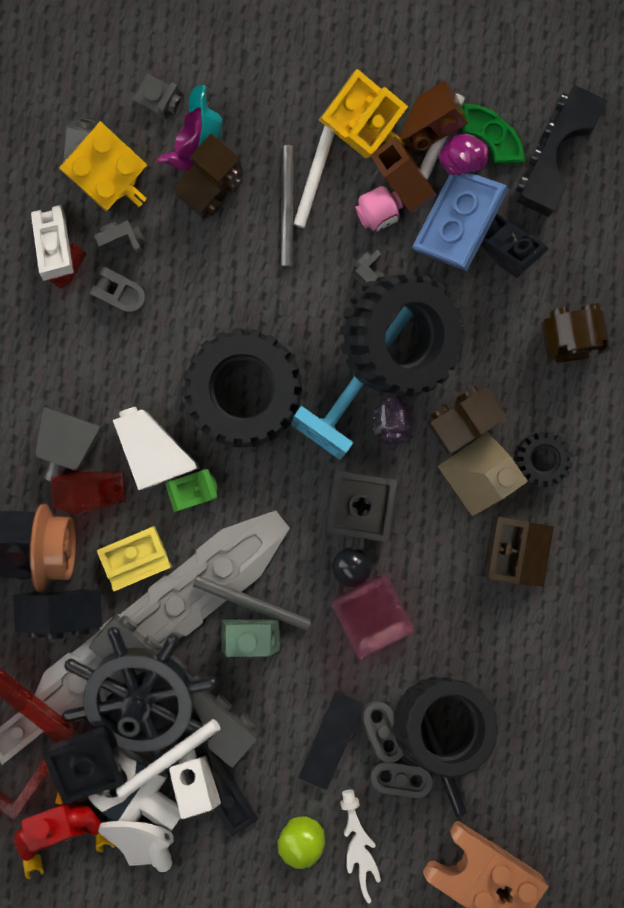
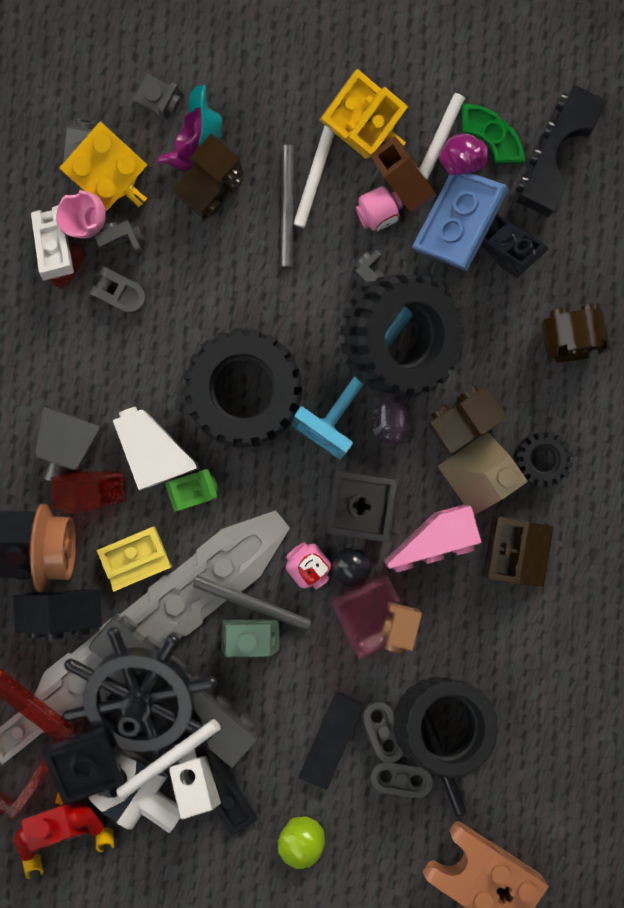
(81, 215): none -> bright pink hair
(140, 842): white arm -> none
(308, 565): none -> head
(356, 850): white piece -> none
(401, 627): none -> medium nougat brick
(433, 118): reddish brown slope -> none
(441, 533): none -> bright pink slope

